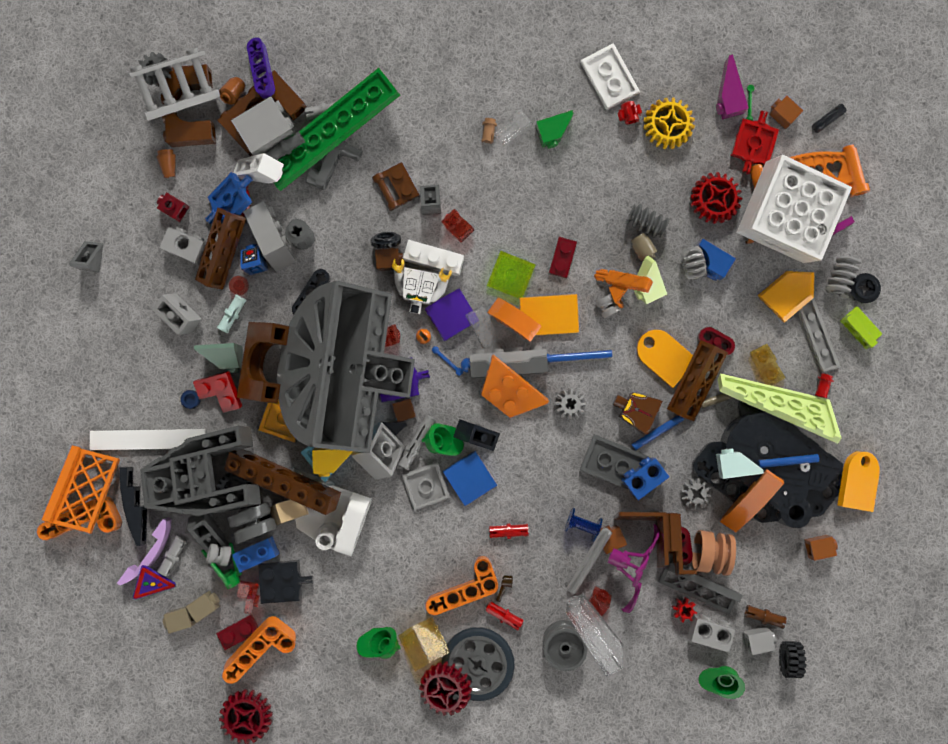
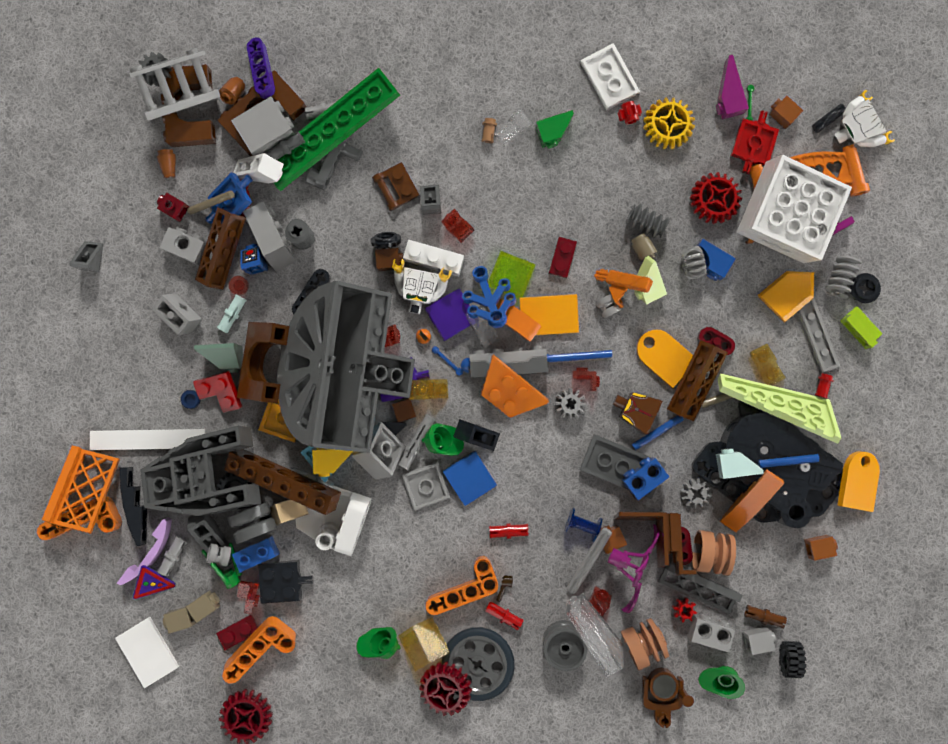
(147, 652): none -> white tile
(210, 202): none -> dark tan bar
(429, 389): none -> clear yellow slope
(490, 300): none -> blue plant
(583, 374): none -> clear red bracket
(645, 643): none -> nougat wheel
(664, 688): none -> reddish brown piece
(862, 124): none -> white torso

